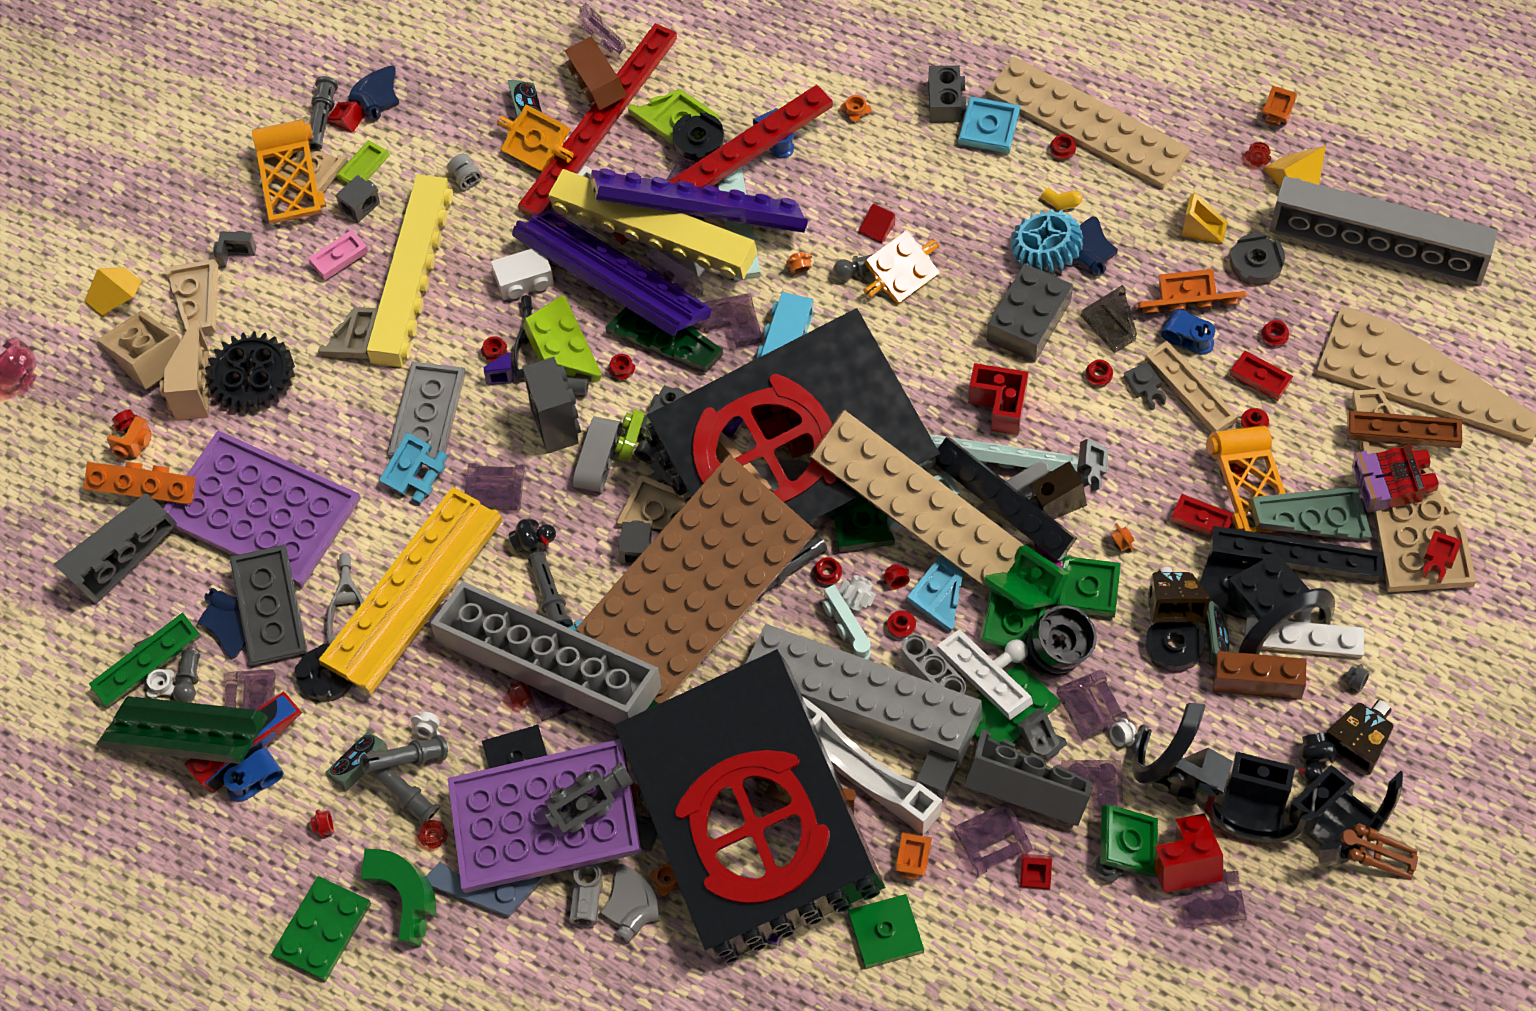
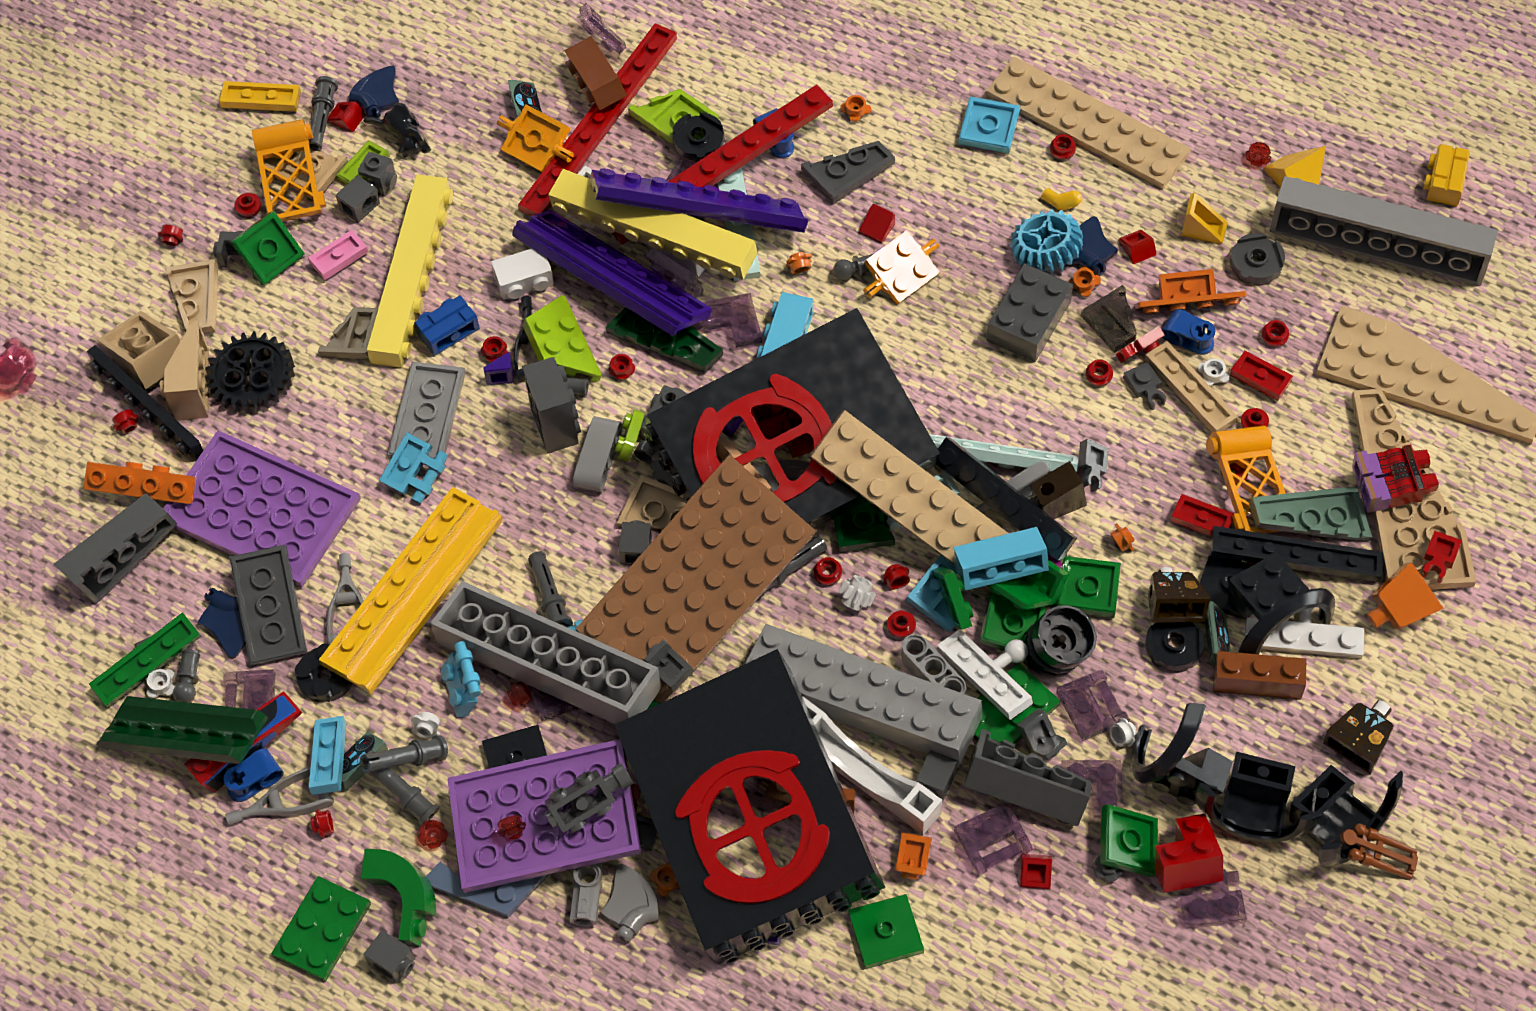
(111, 288): yellow slope -> none
(134, 440): orange bracket -> none
(150, 409): none -> black plate
(171, 235): none -> red plate
(250, 209): none -> red plate
(260, 96): none -> yellow plate
(267, 248): none -> green plate
(276, 805): none -> light grey piece
(327, 755): none -> medium azure plate
(380, 170): none -> dark grey bracket
(390, 957): none -> dark grey brick
(403, 125): none -> black animal
(446, 324): none -> blue brick
(461, 680): none -> medium azure plate
(462, 169): light grey wheel -> none
(496, 493): clear purple plate -> none
(511, 827): none -> clear red plate
(529, 536): black animal -> none
(671, 666): none -> dark grey bracket
(847, 624): light aqua plate -> none
(848, 171): none -> dark grey wing
(945, 93): dark grey brick -> none
(952, 587): none -> green wing
(1001, 558): none -> medium azure brick
(1002, 390): red brick -> none
(1085, 274): none -> orange plate
(1138, 246): none -> red slope
(1145, 343): none -> plate
(1217, 366): none -> white plate
(1279, 105): orange bracket -> none
(1313, 751): black animal -> none
(1357, 678): dark grey plate -> none
(1403, 599): none -> orange torso
(1404, 429): dark orange tile -> none
(1447, 175): none -> yellow brick

